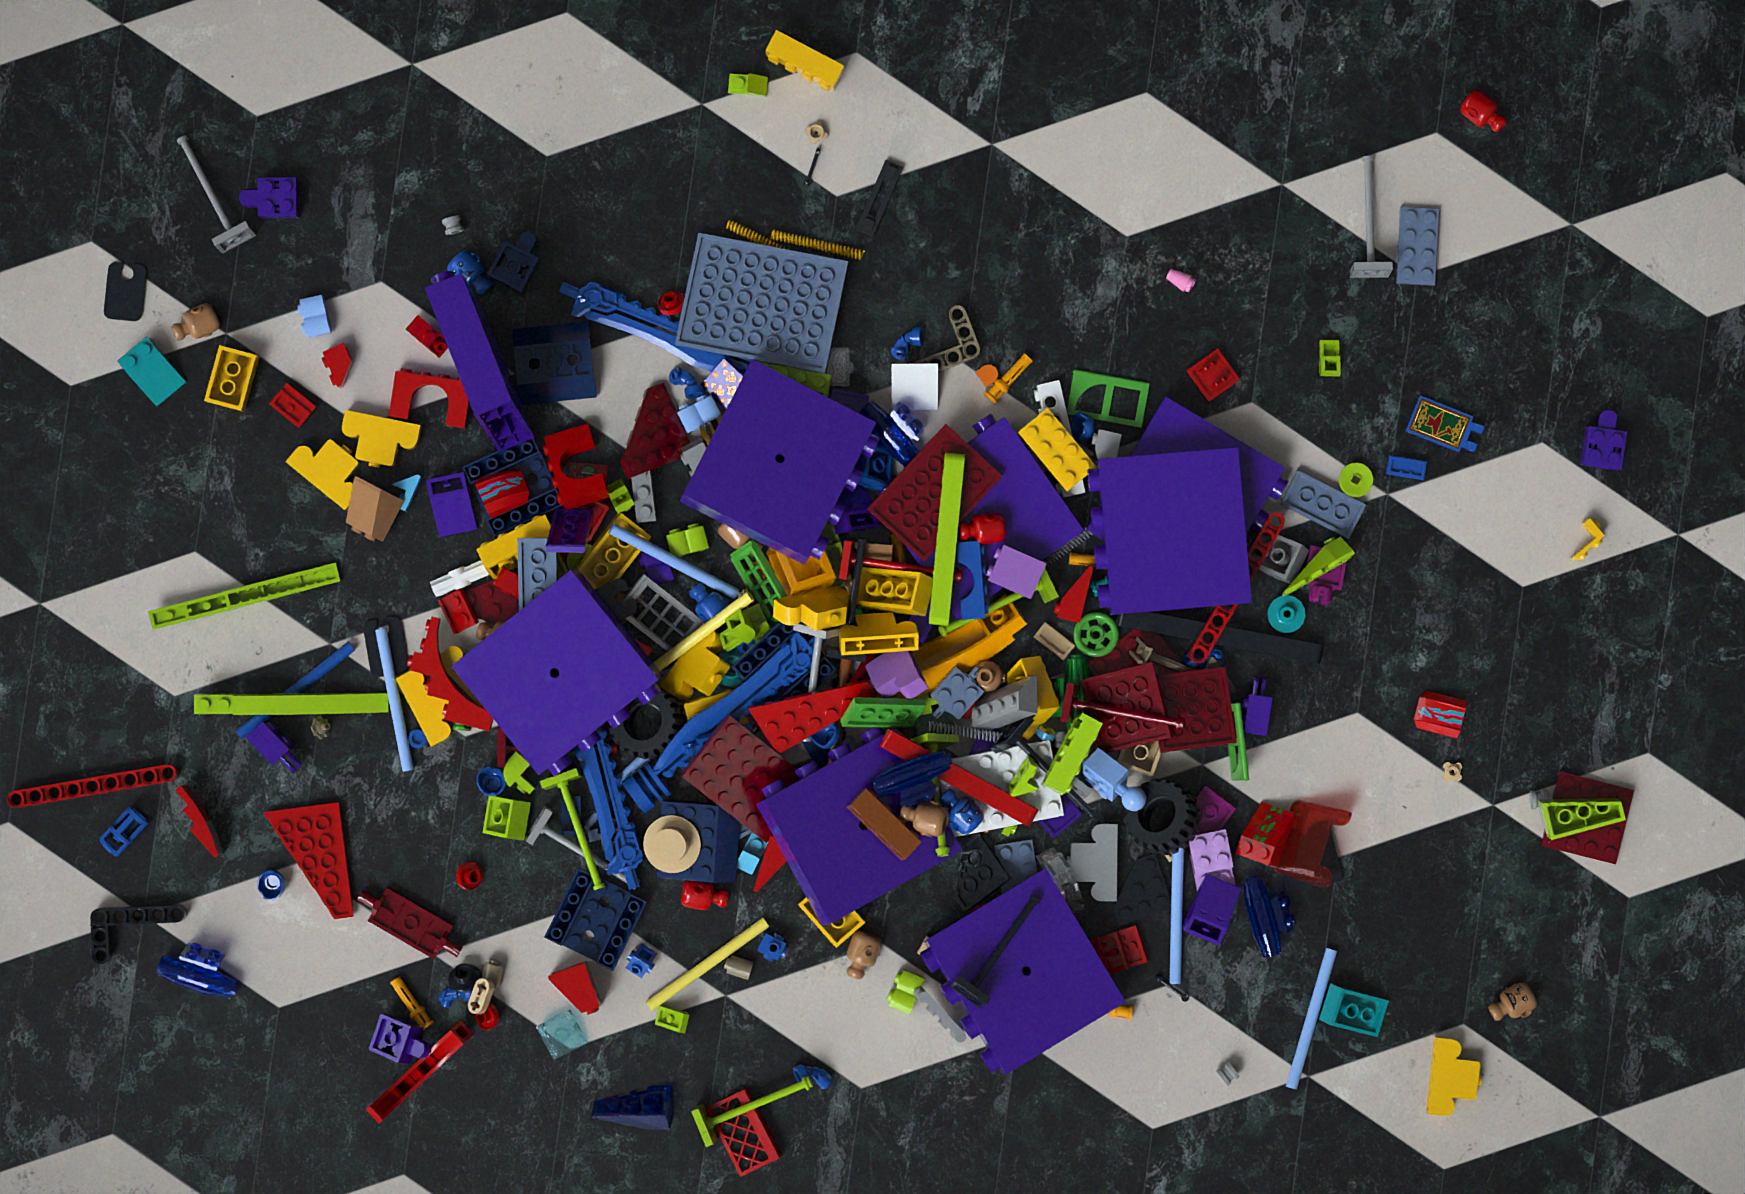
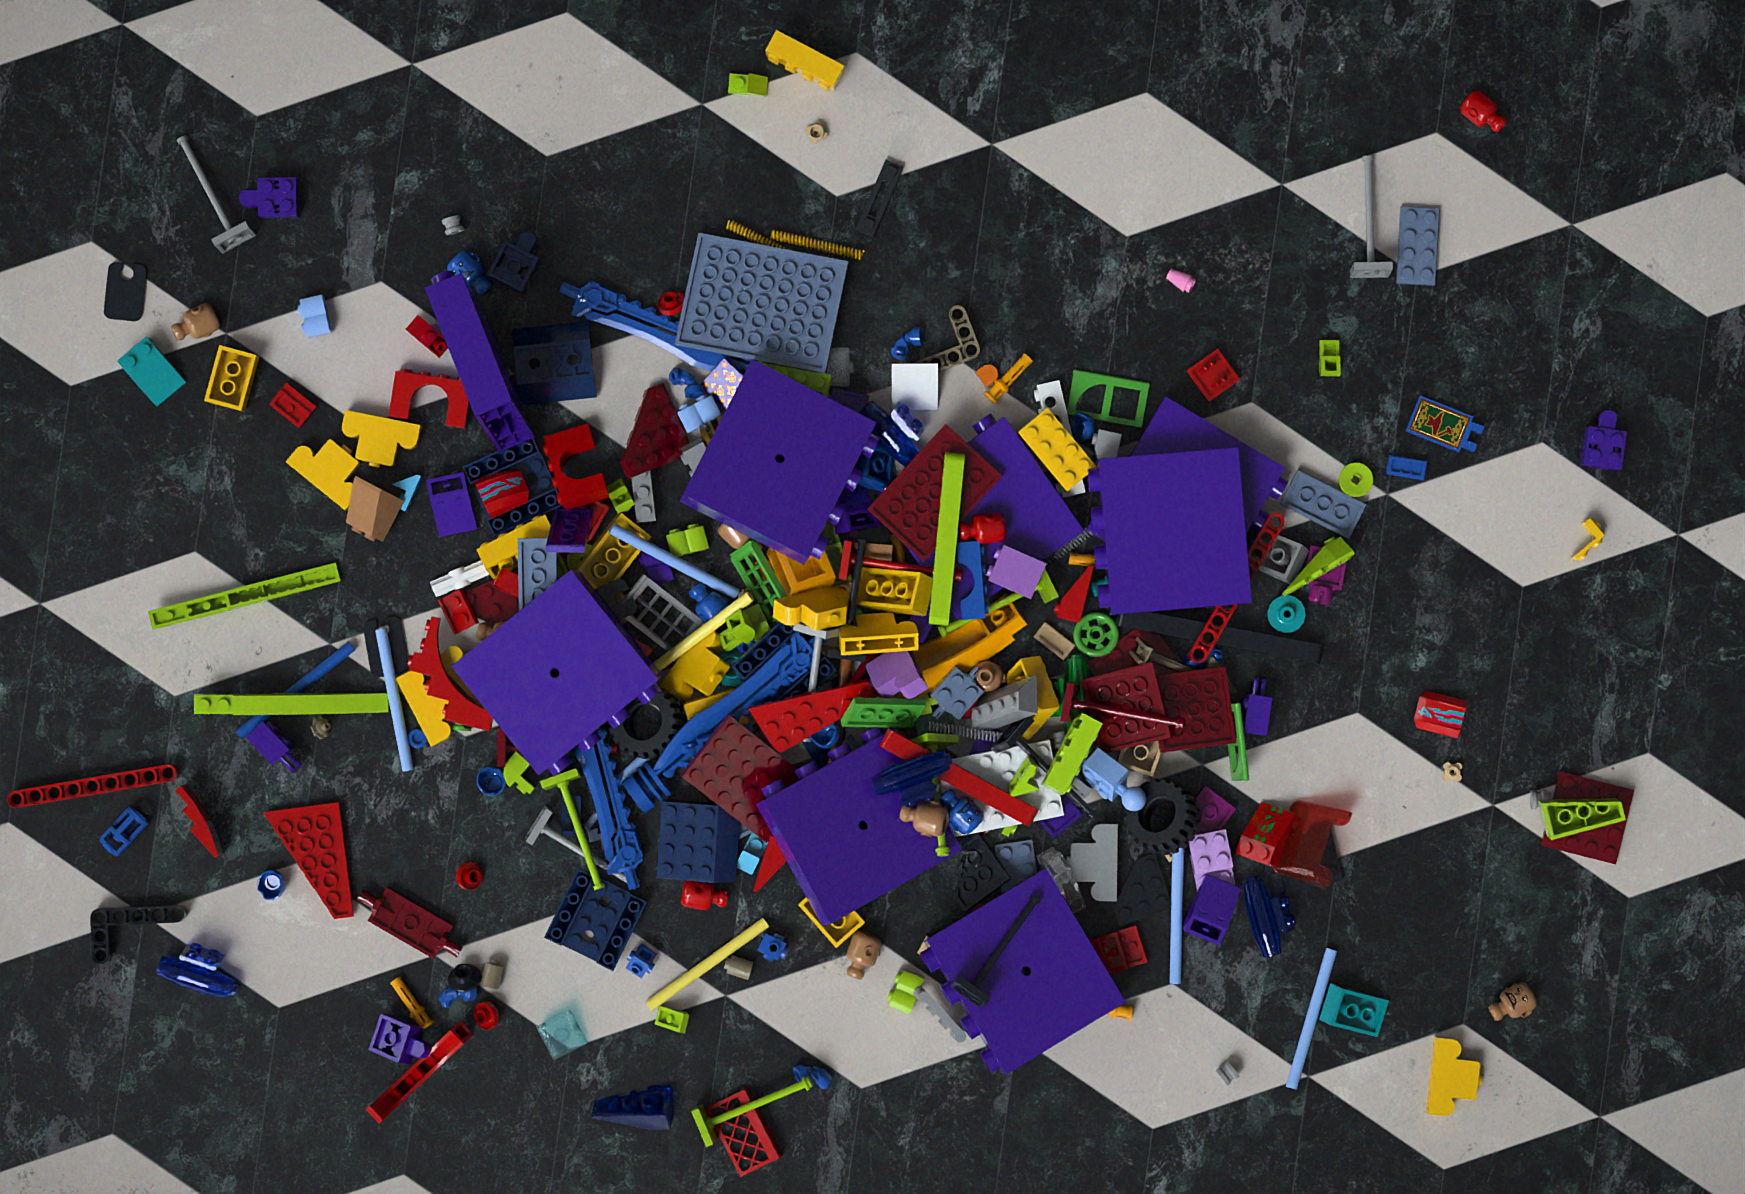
(339, 363): red slope -> none
(481, 996): tan beam -> none
(506, 817): lime slope -> none
(578, 987): red slope -> none
(584, 470): tile -> none
(671, 844): tan hose -> none
(807, 182): black hinge -> none
(884, 824): dark orange brick -> none
(1046, 733): dark azure tile -> none
(1184, 997): black hinge -> none

